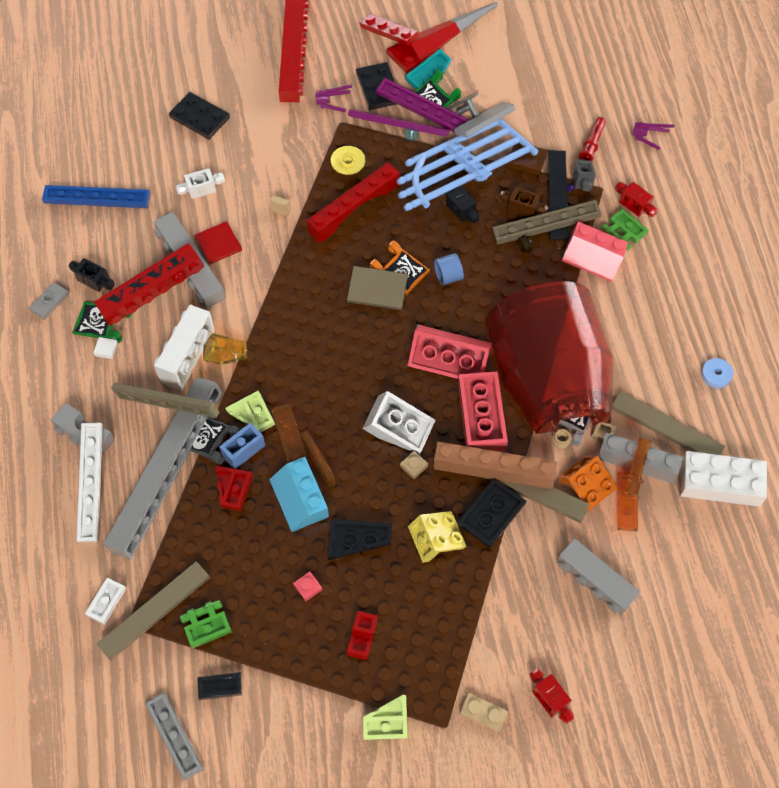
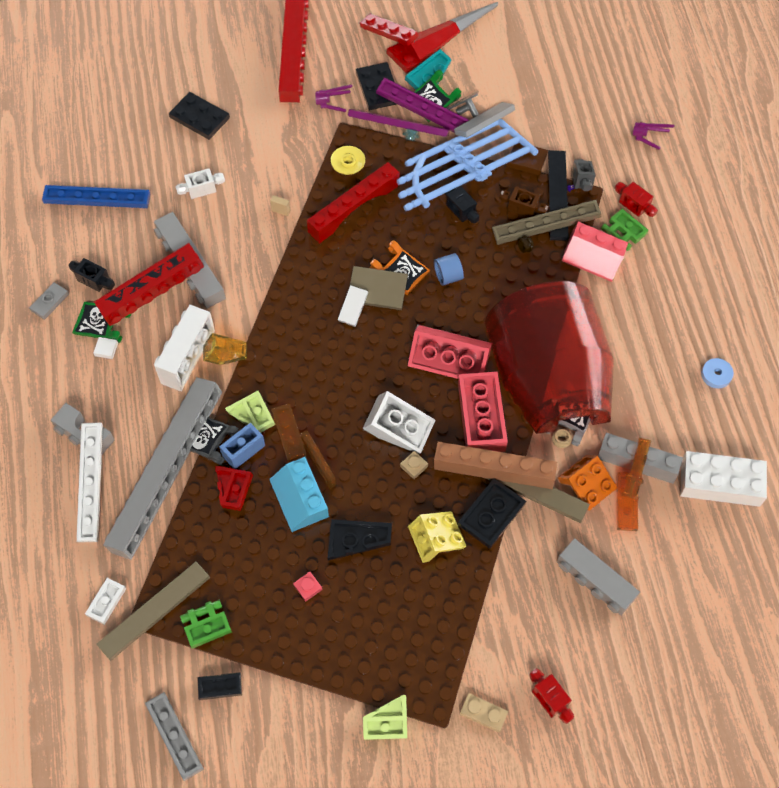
(165, 400): dark tan tile -> none
(218, 242): red tile -> none
(353, 306): none -> white tile
(362, 635): red slope -> none
(591, 144): red pin -> none
(601, 429): tan tile -> none
(665, 425): dark tan tile -> none

